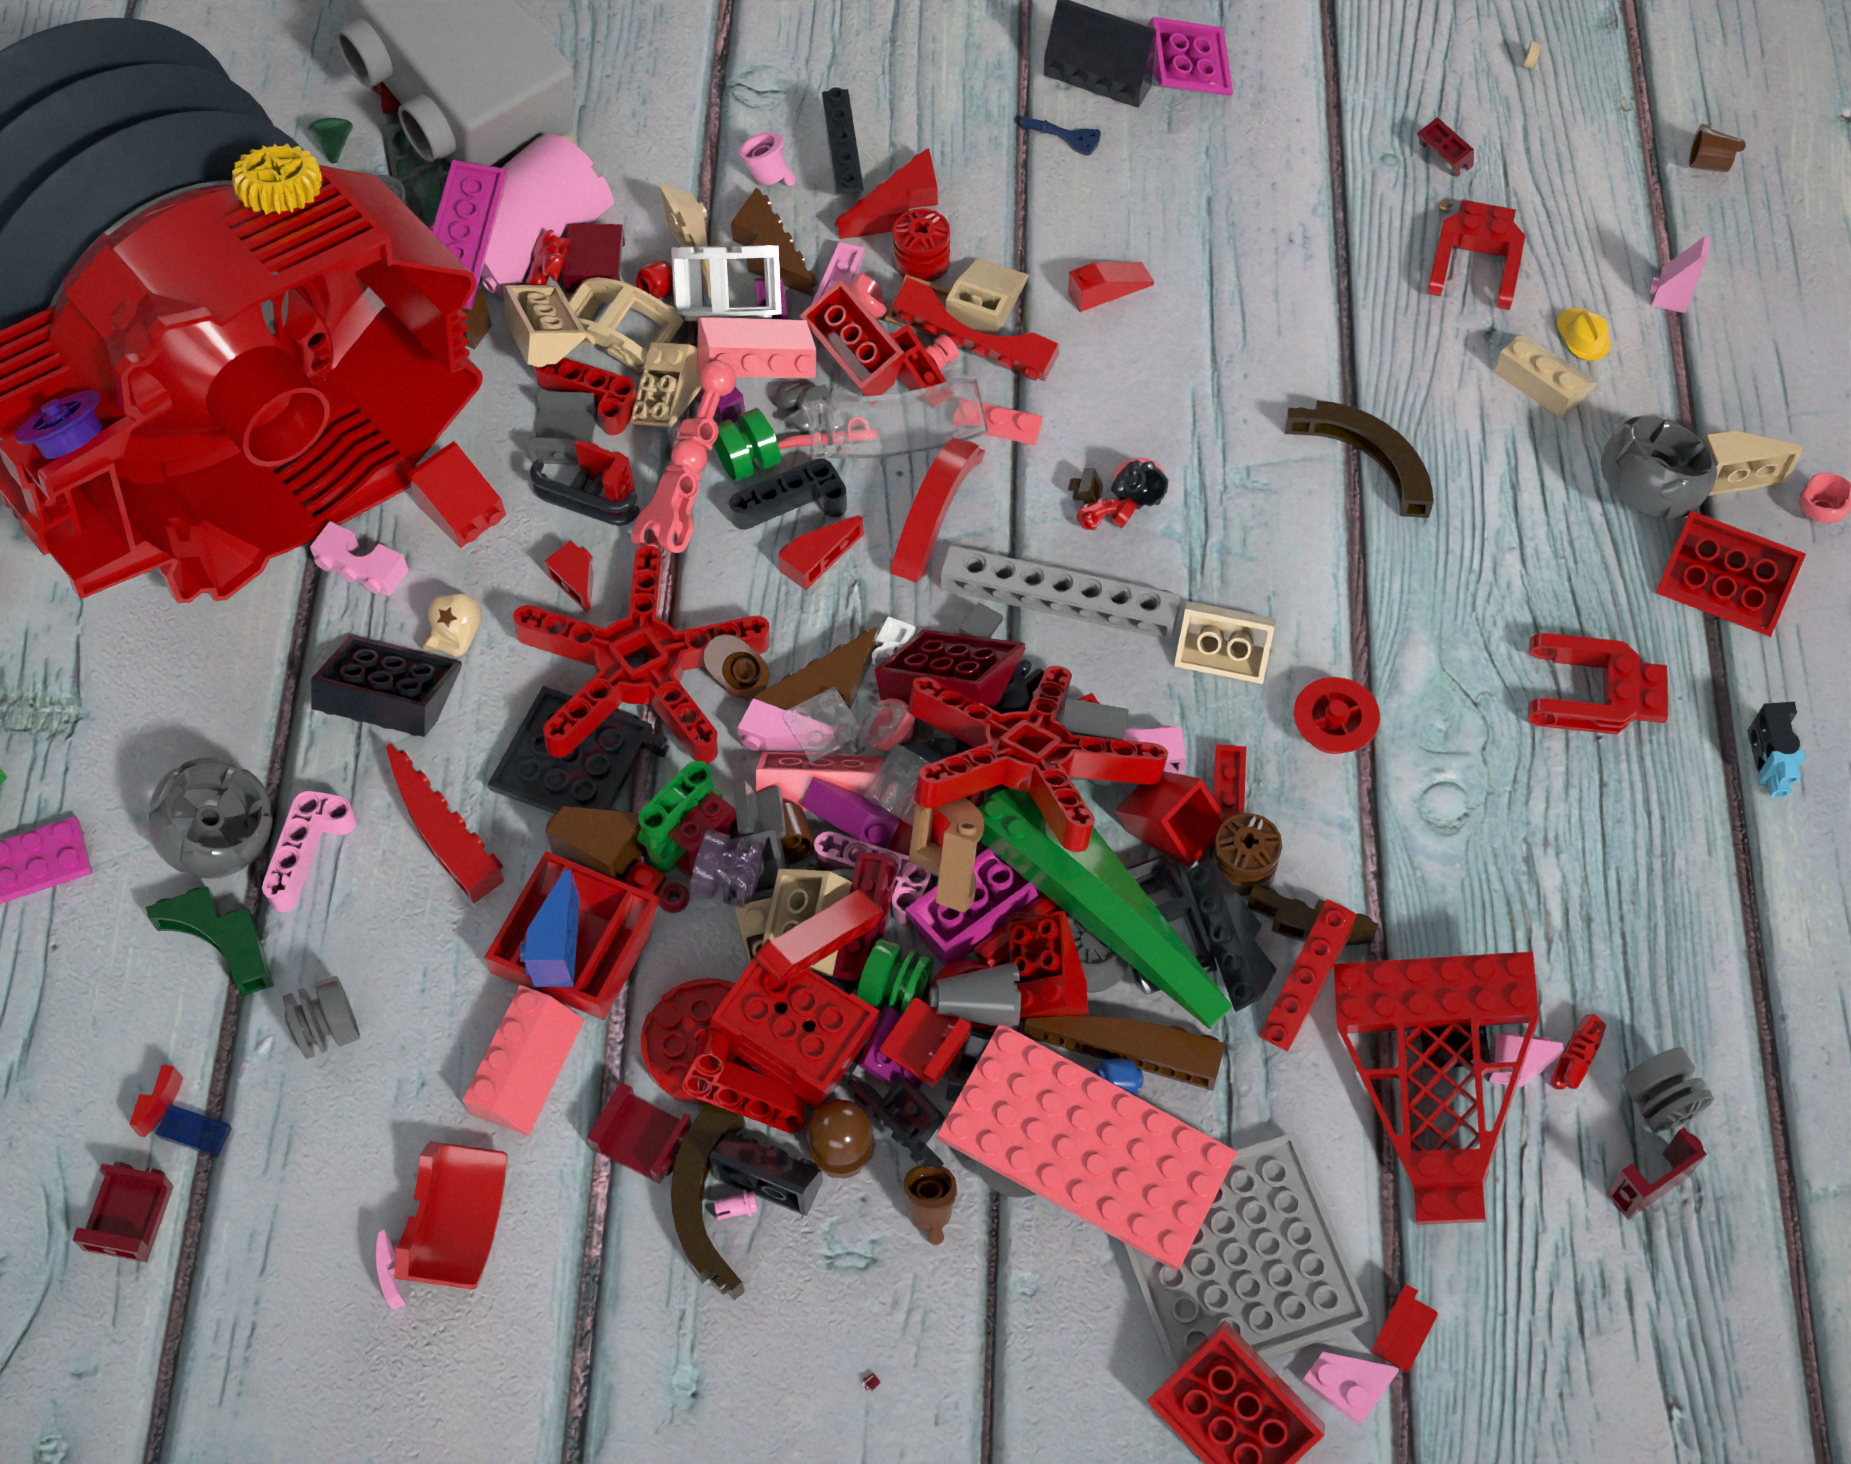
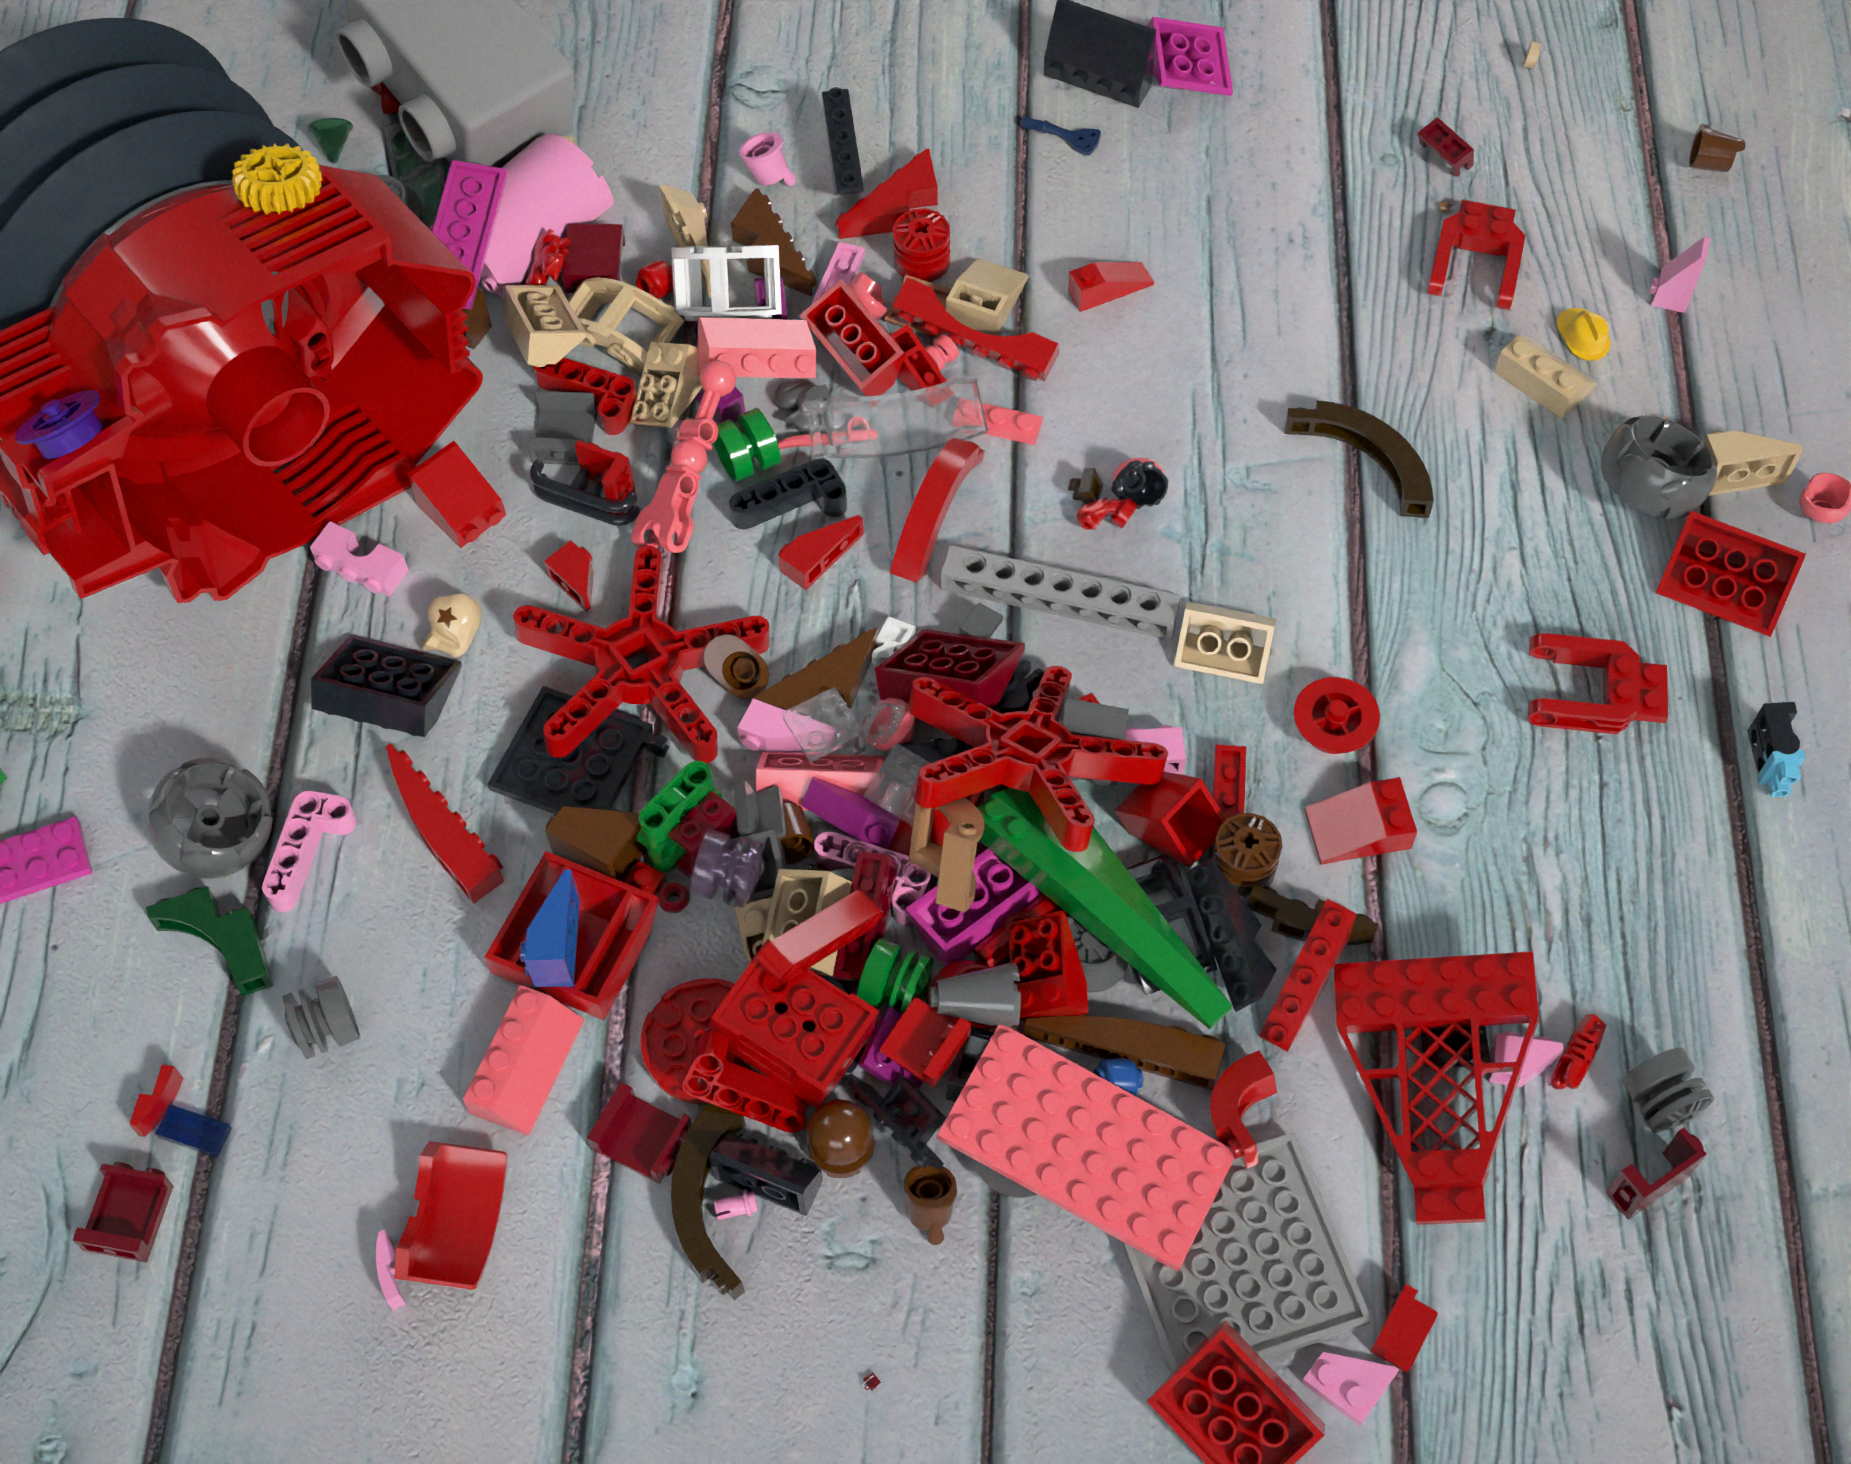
(1234, 1092): none -> red arch
(1362, 822): none -> slope

